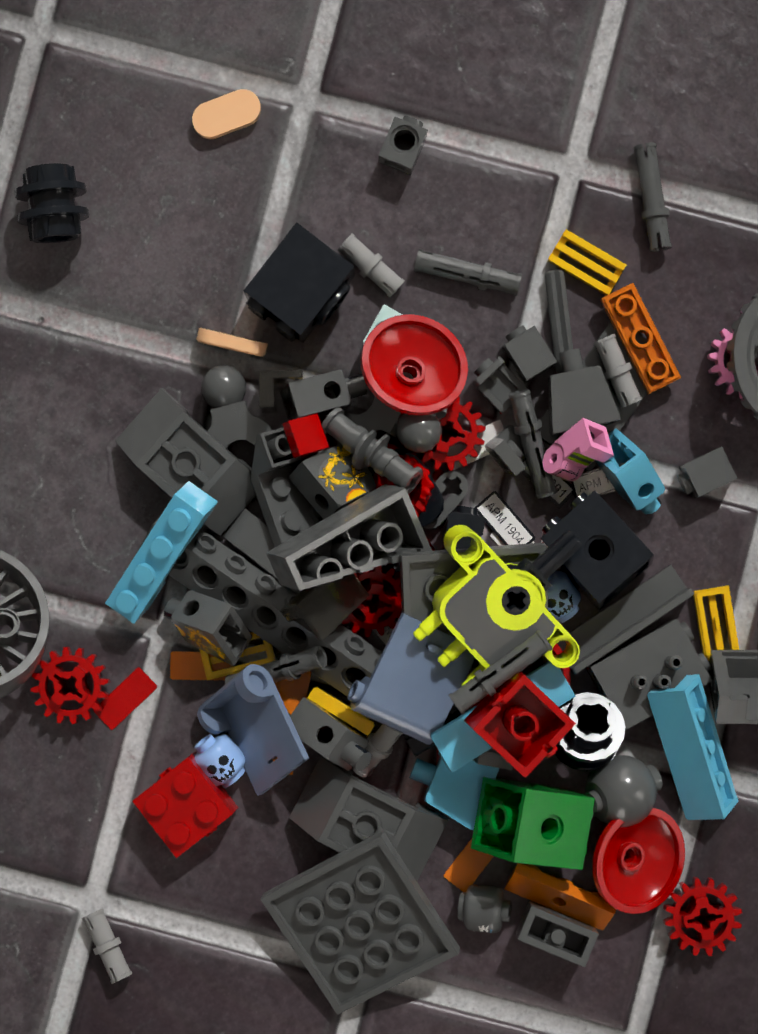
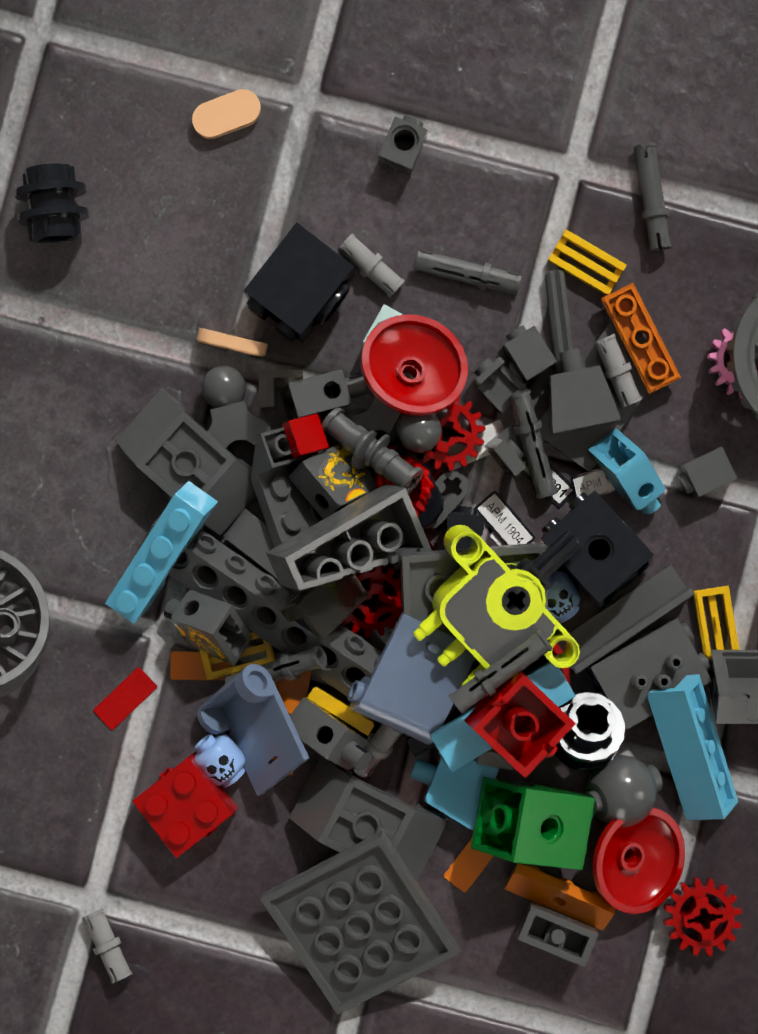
(60, 697): red gear -> none
(484, 908): dark grey head -> none
(577, 450): bright pink leg -> none

